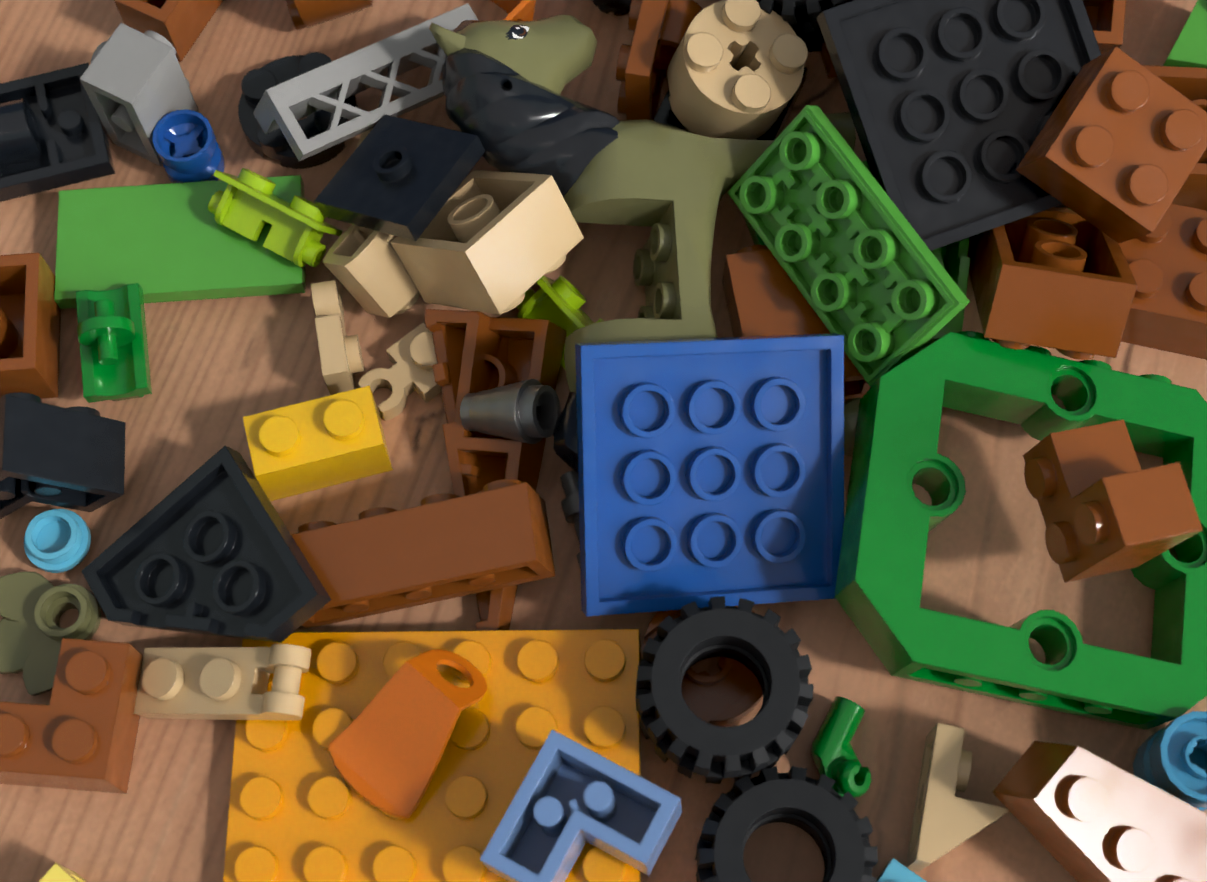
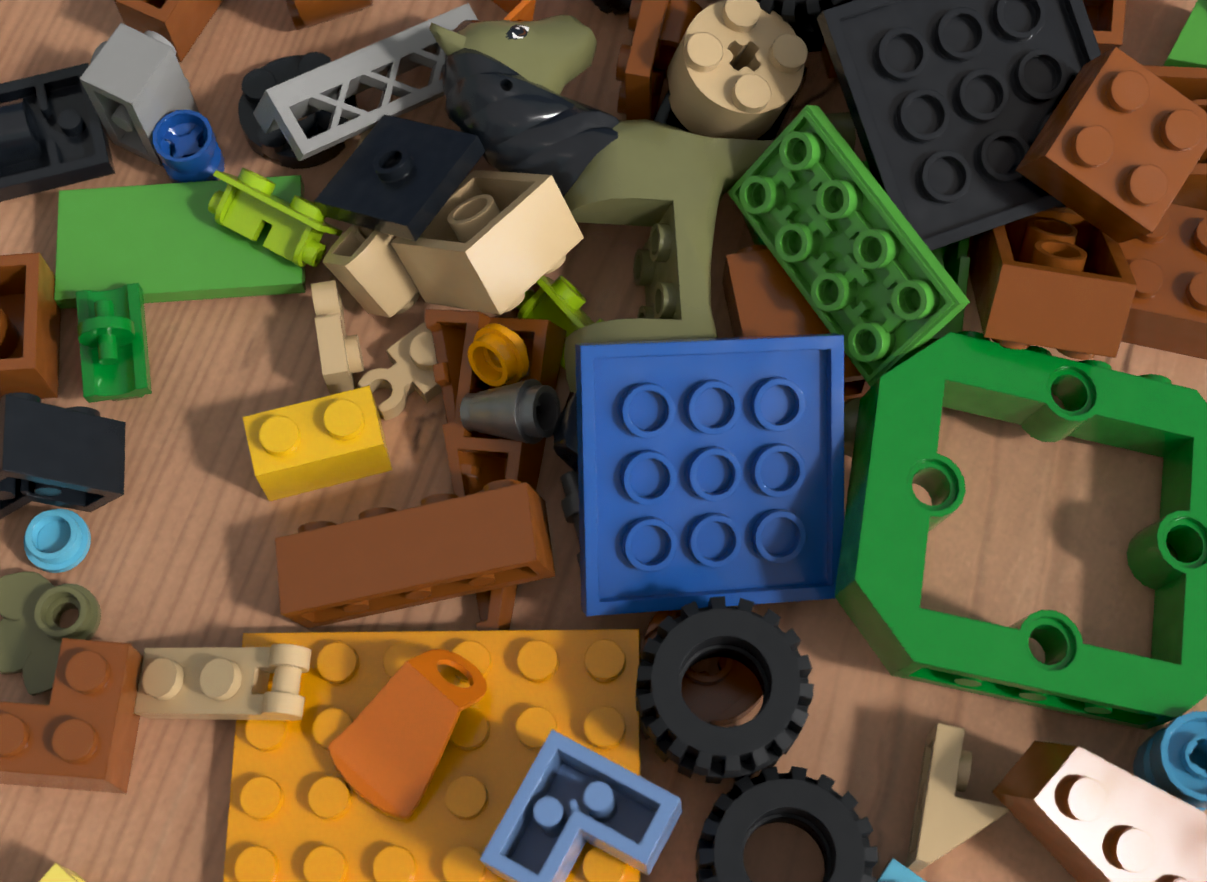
(209, 562): black plate -> none
(498, 355): none -> light orange plate
(834, 752): green arm -> none
(1101, 505): dark orange brick -> none

